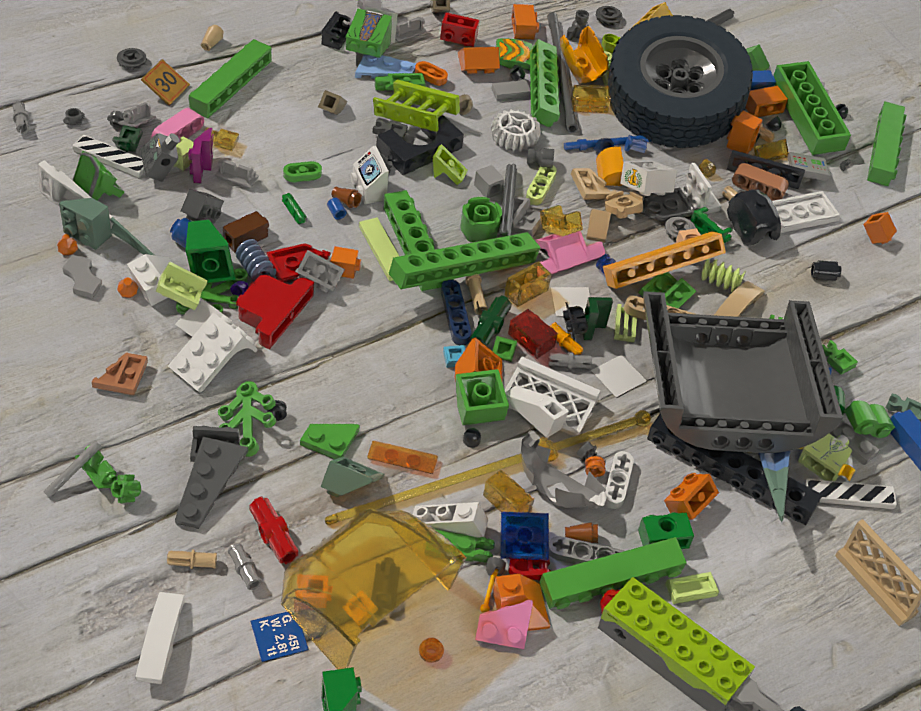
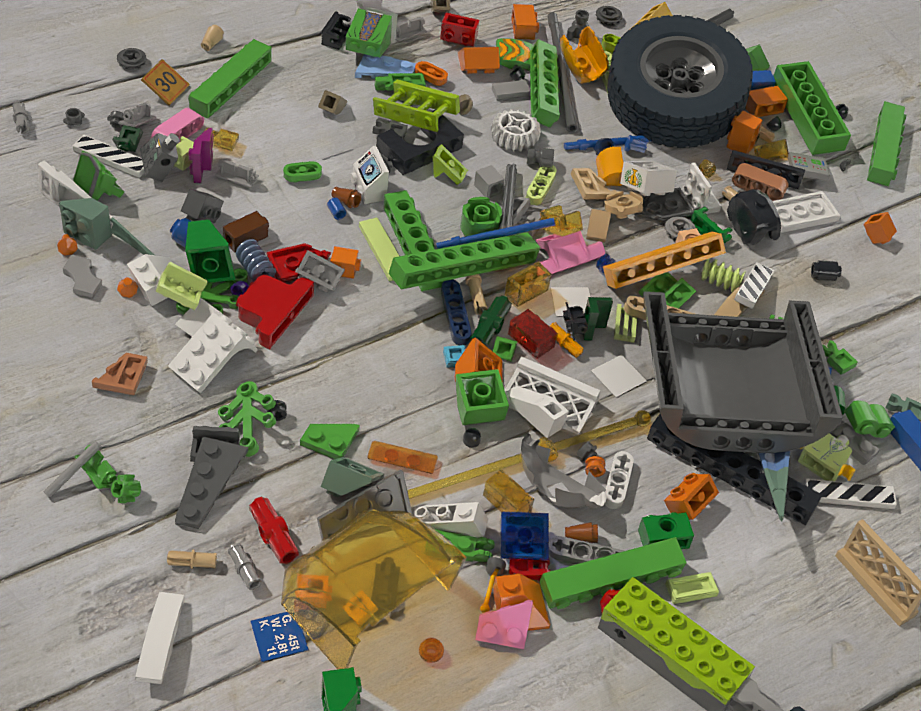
(294, 208): green axle -> none
(385, 495): none -> dark grey wing
(496, 233): none -> blue bar
(569, 360): light grey pin -> none
(590, 98): clear yellow hinge -> none
(754, 285): none -> white tile

